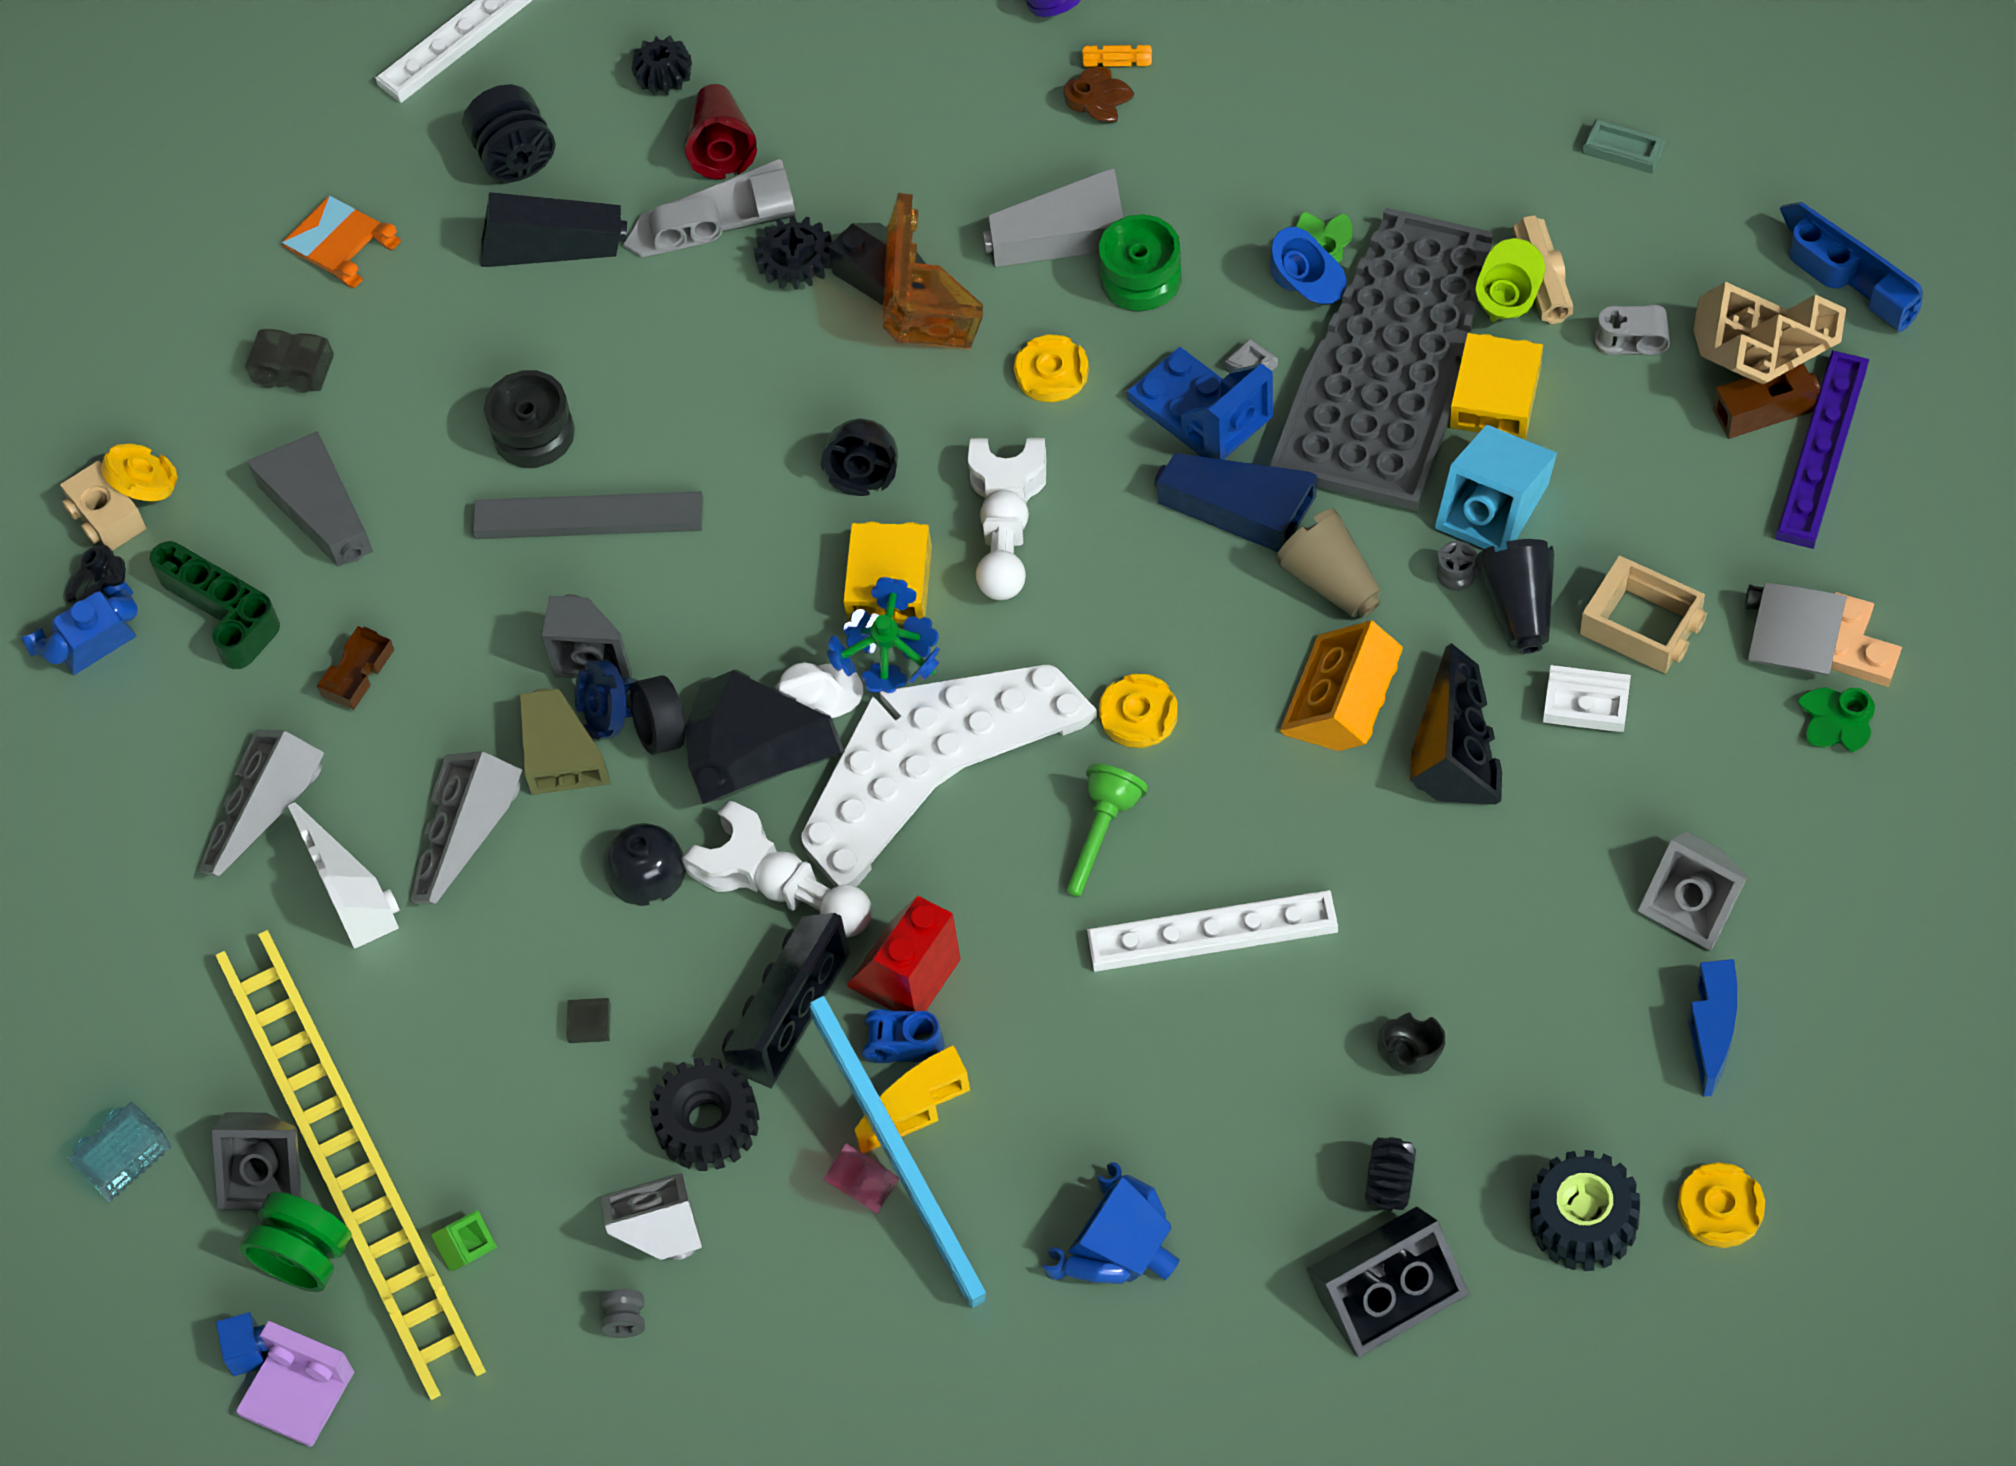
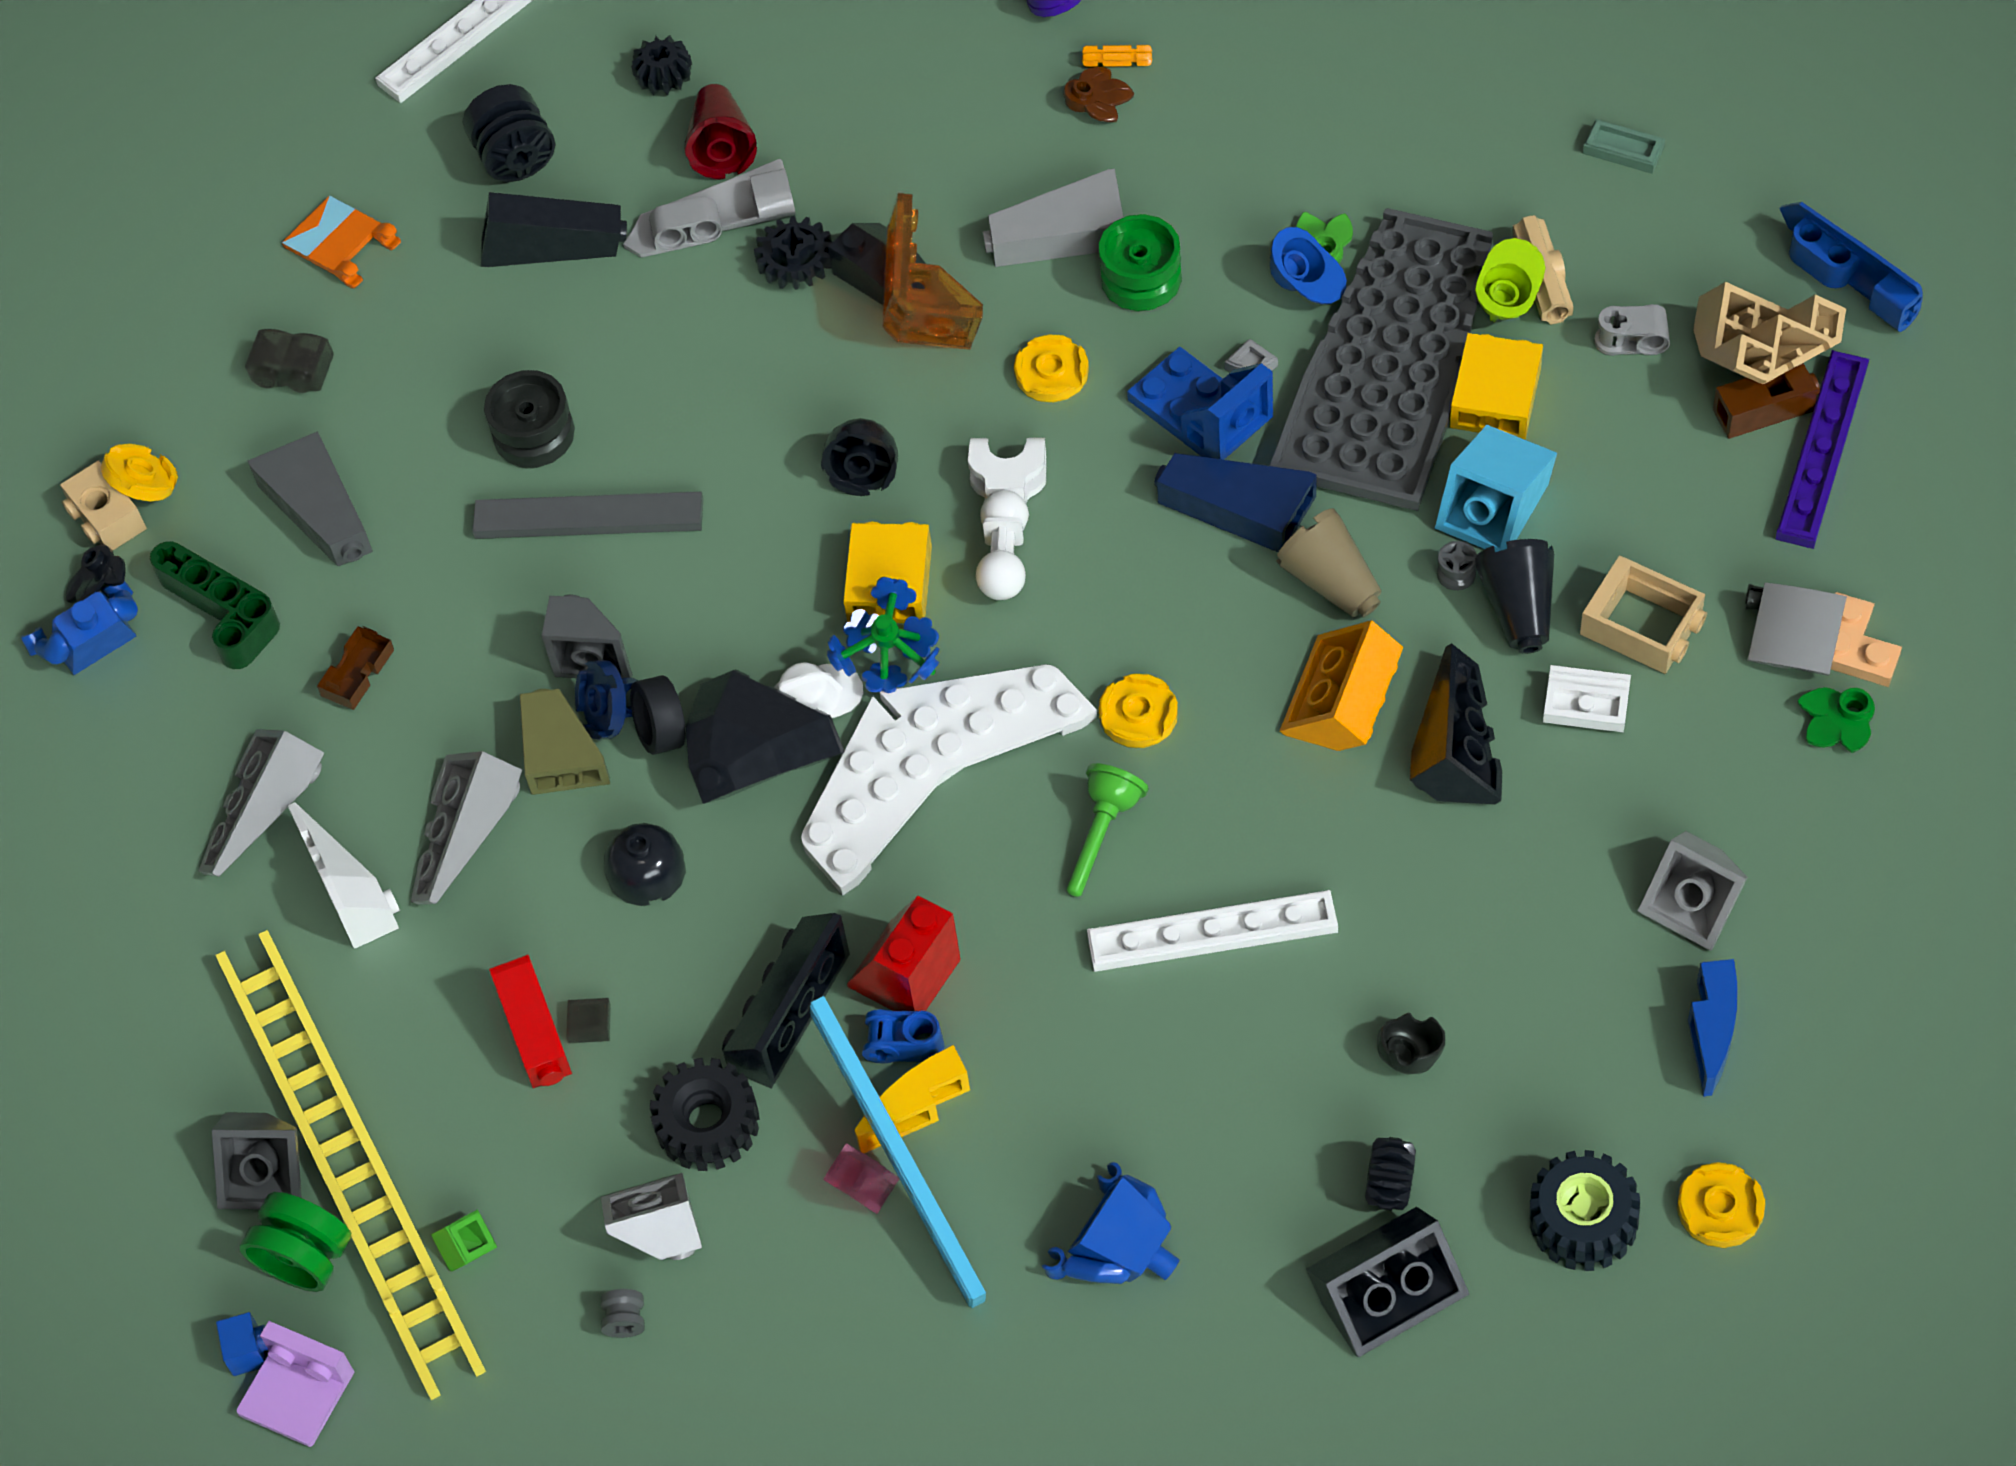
(119, 1151): clear light blue brick -> none
(530, 1022): none -> red slope
(781, 876): white piece -> none

